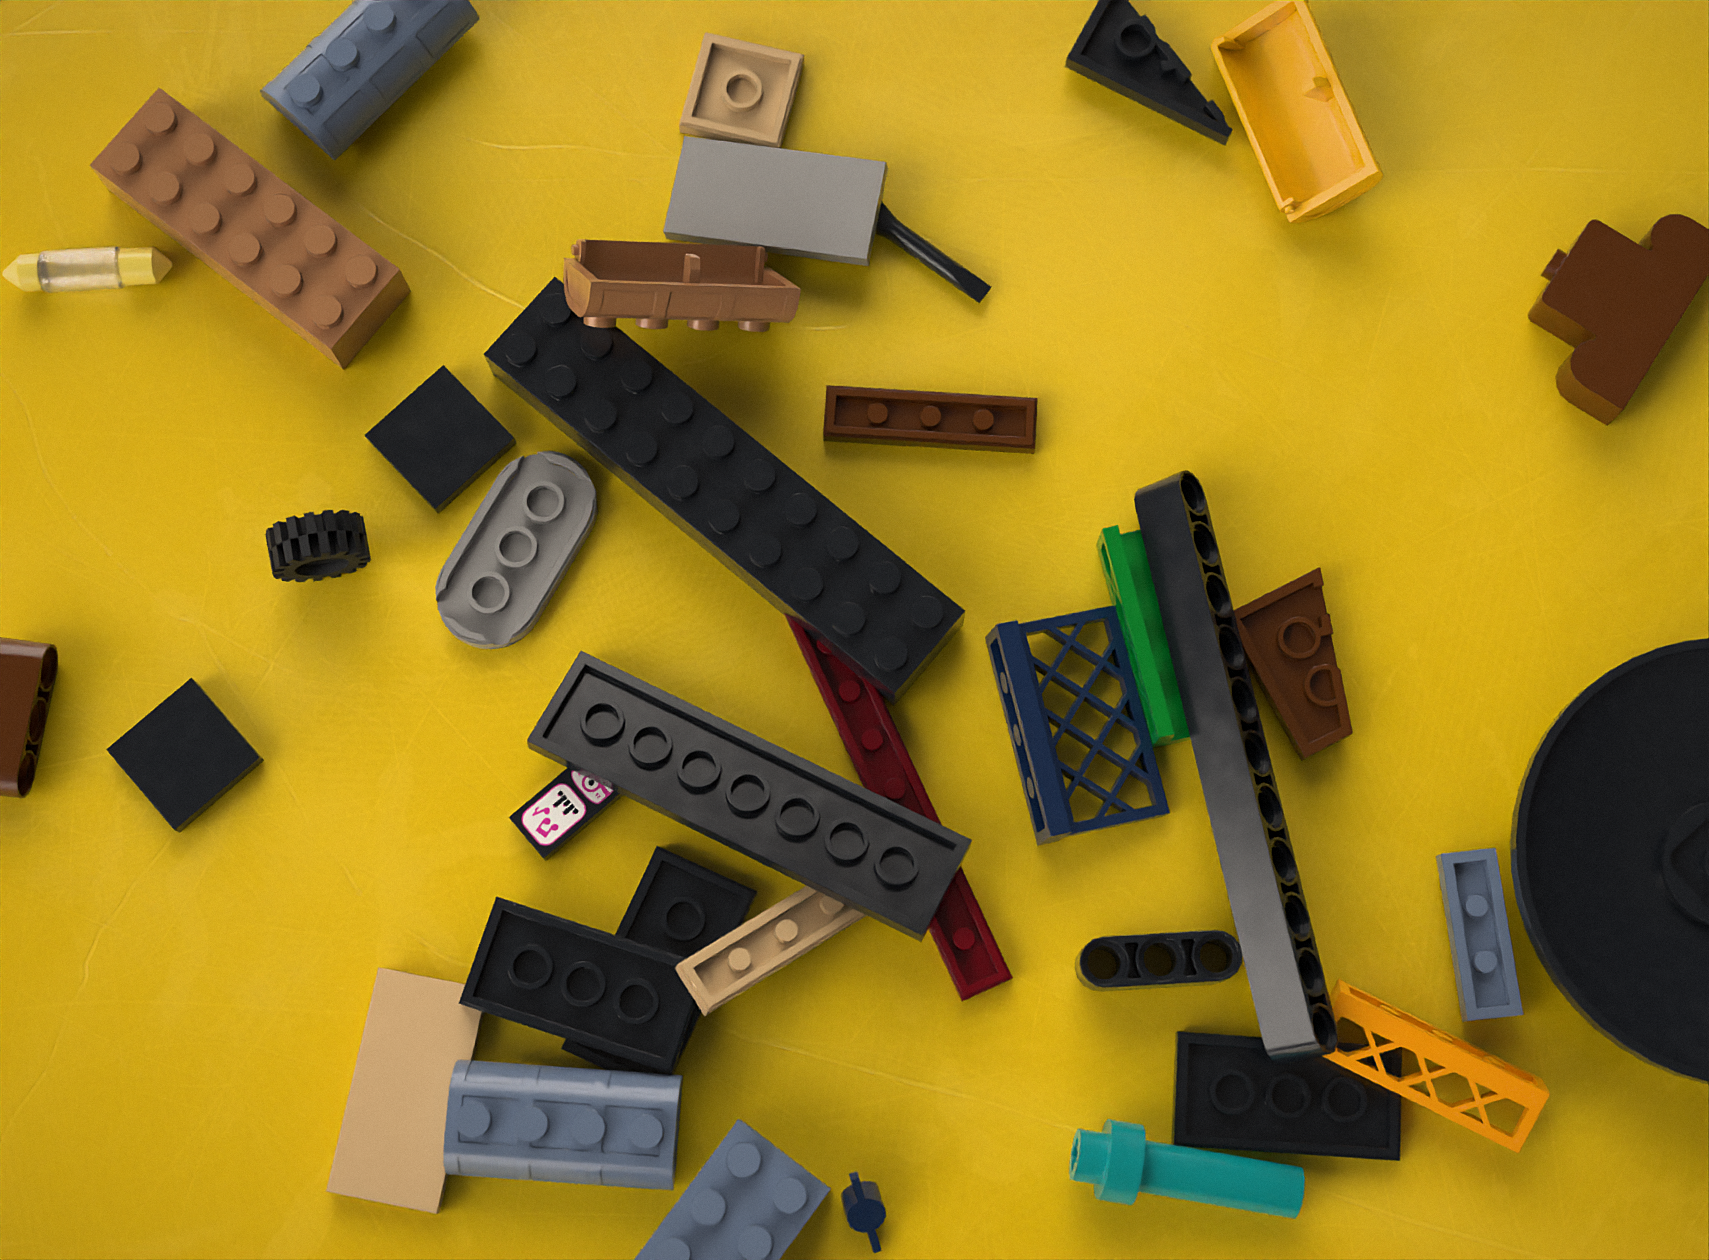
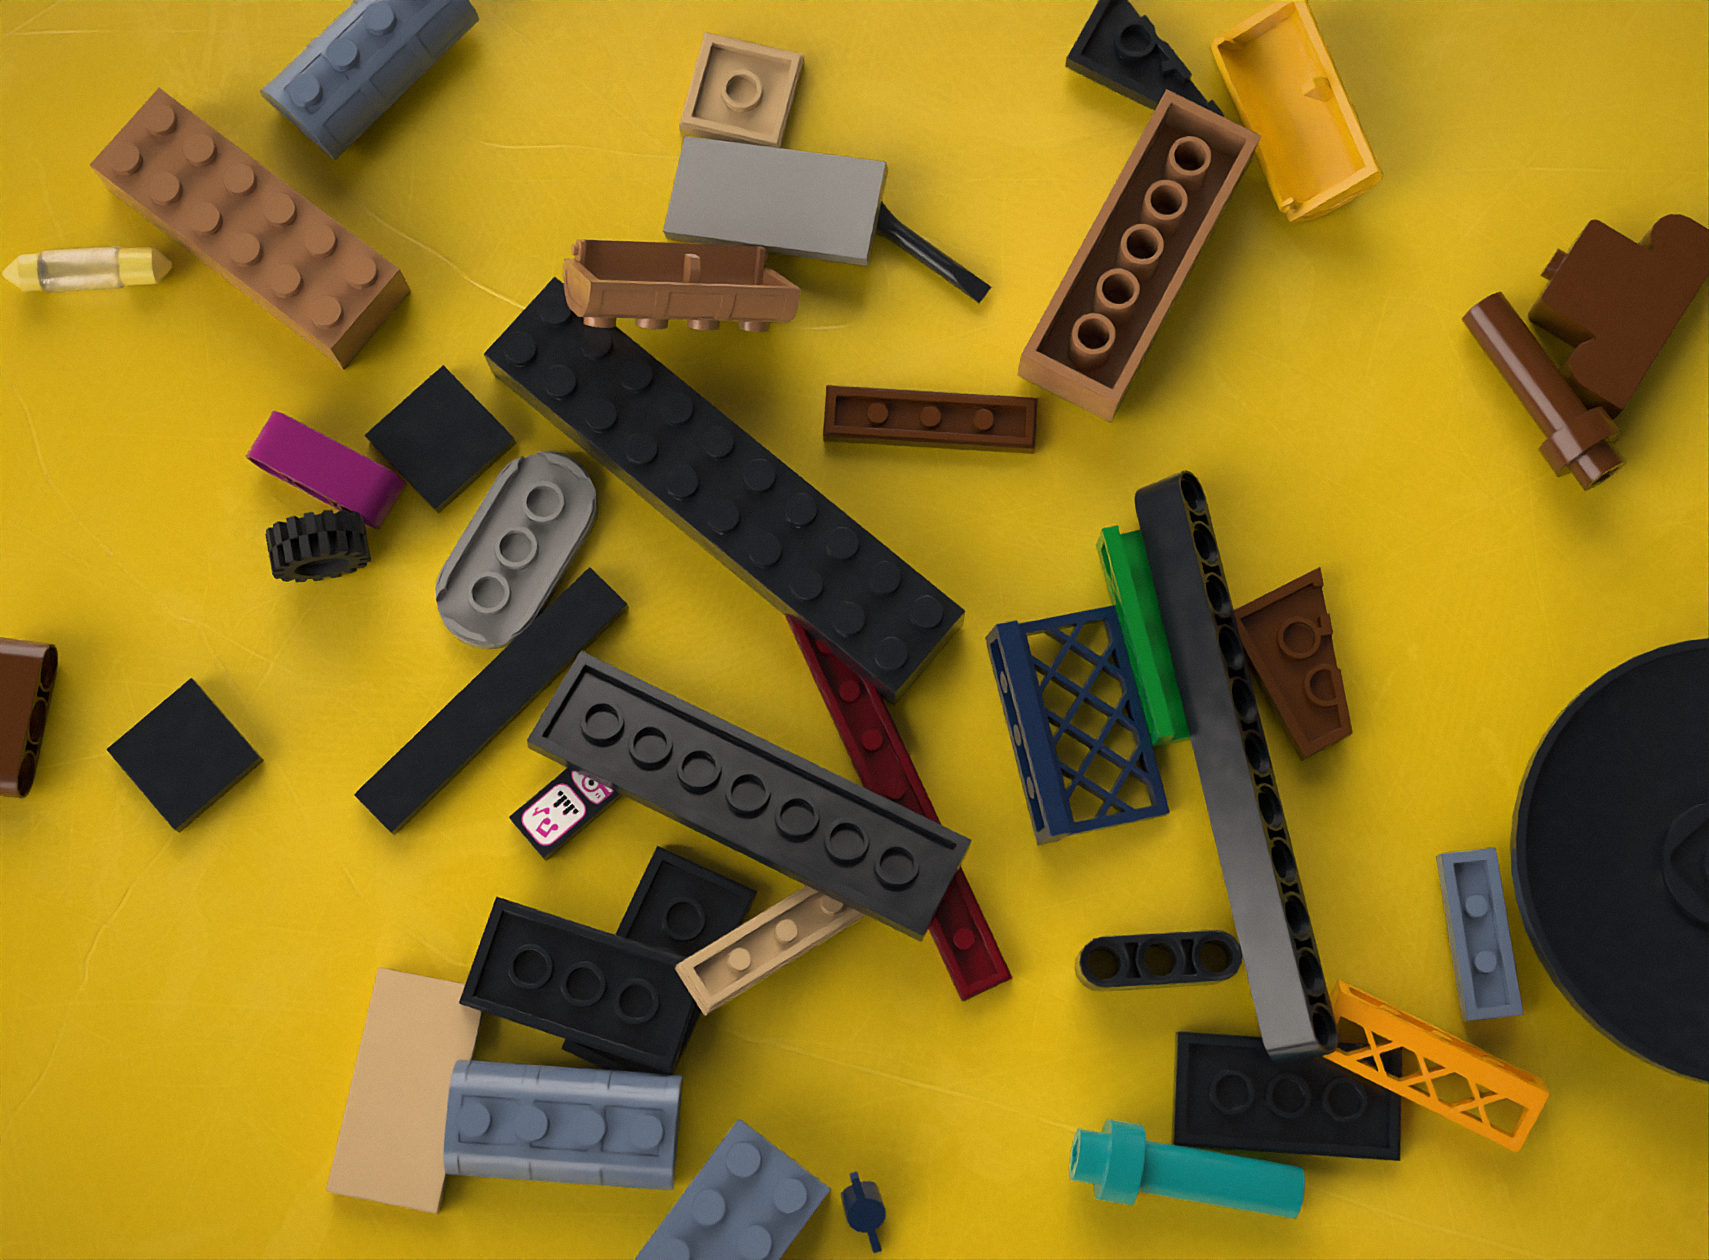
(325, 469): none -> magenta beam
(491, 701): none -> black tile
(1138, 255): none -> medium nougat brick
(1576, 438): none -> reddish brown piece

